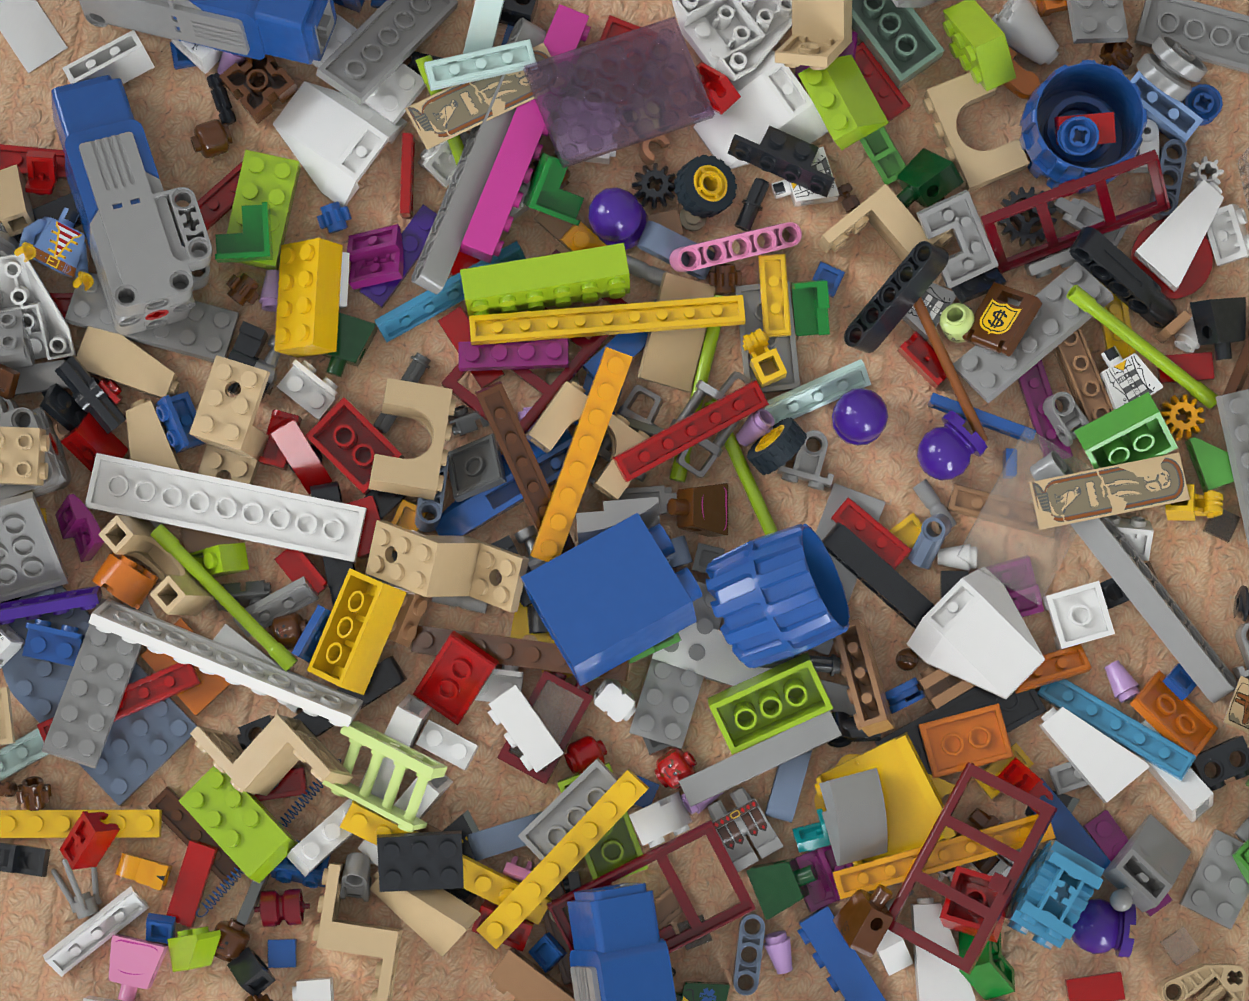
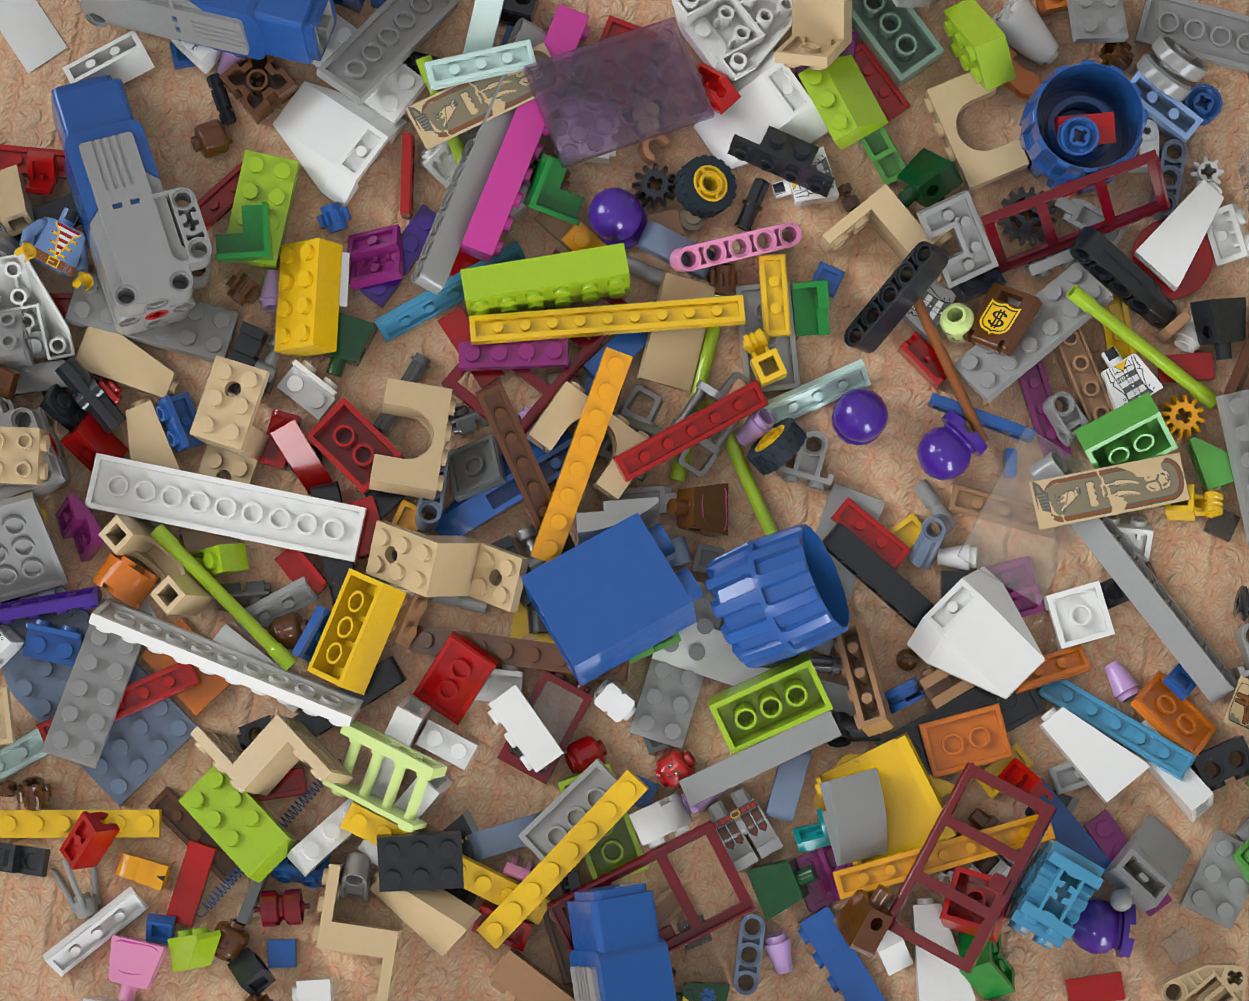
(547, 952): blue tile -> none

